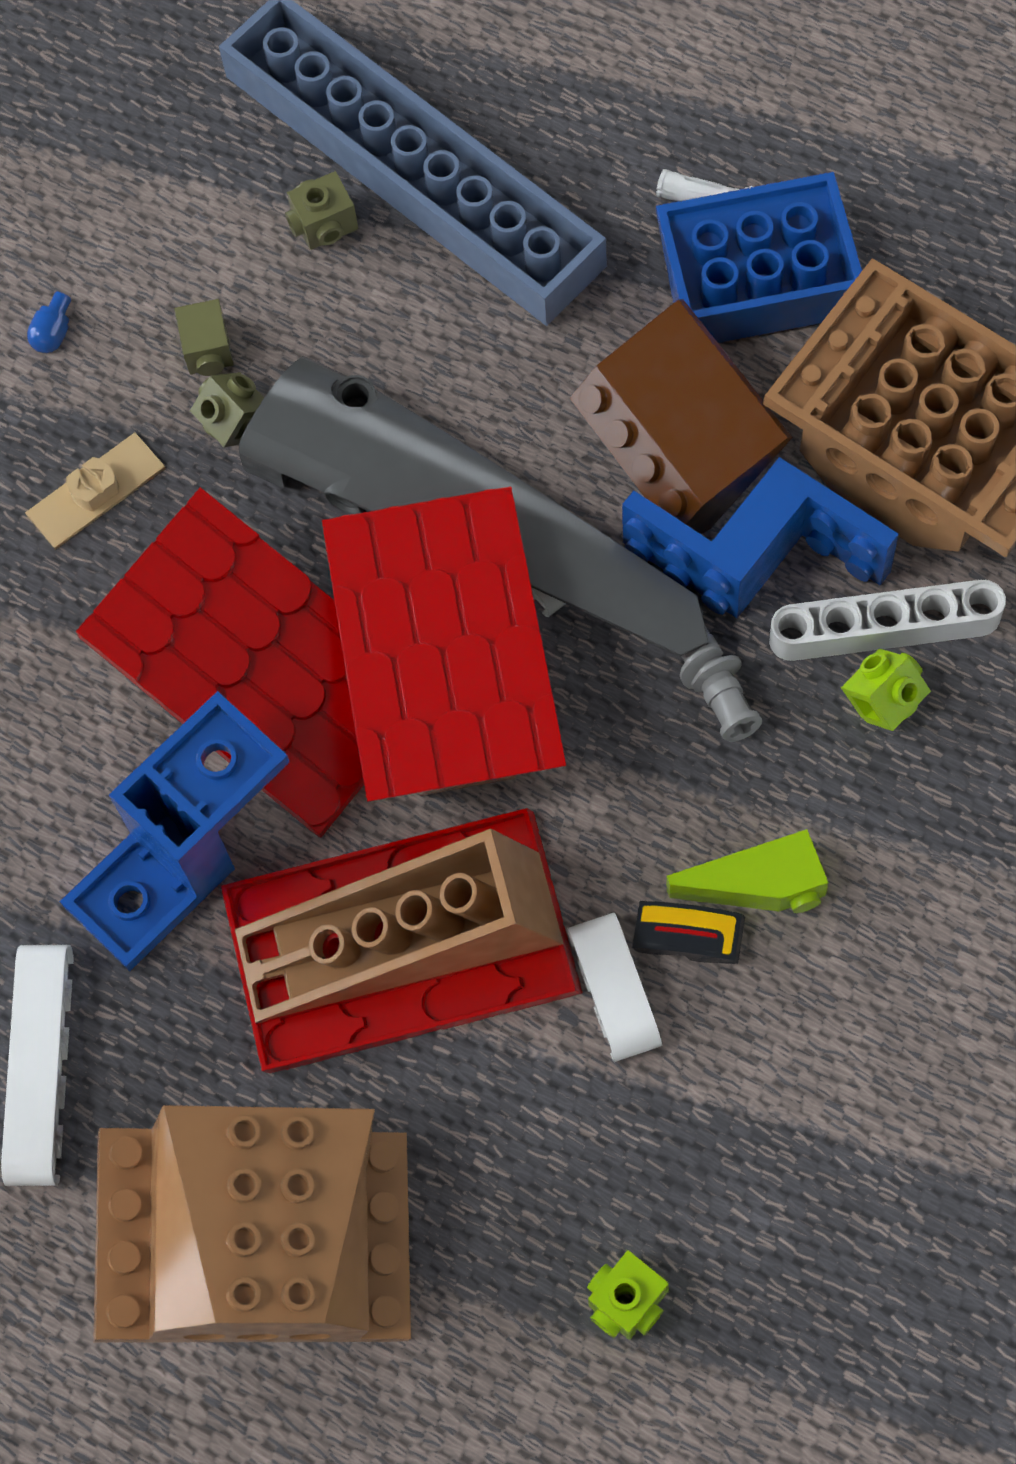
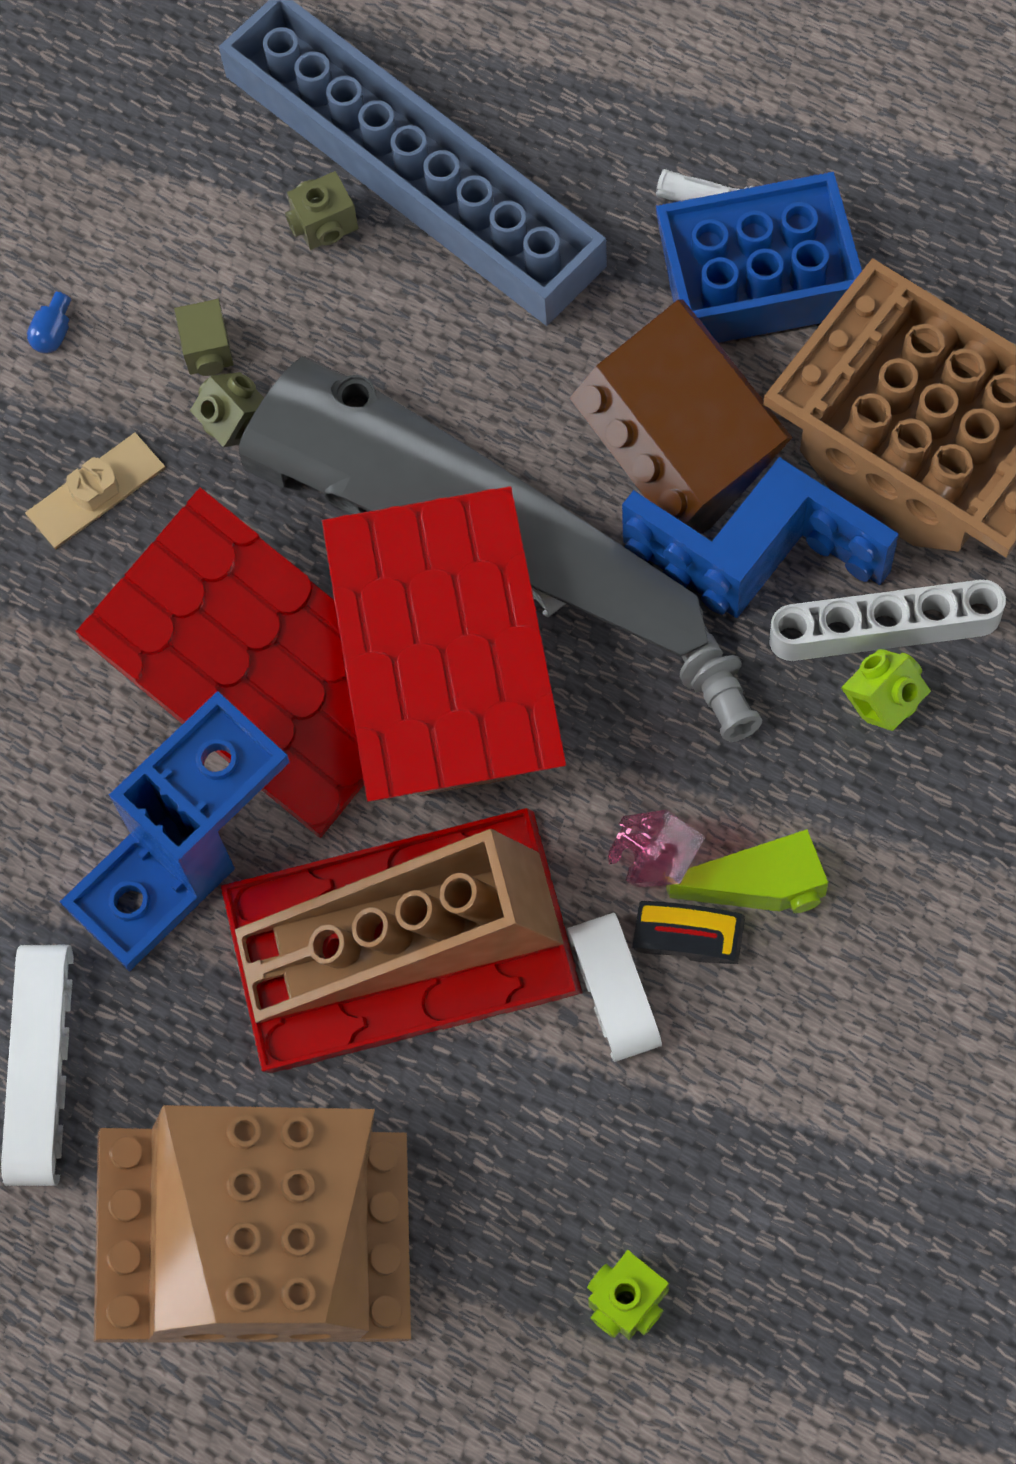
(661, 847): none -> clear pink hinge

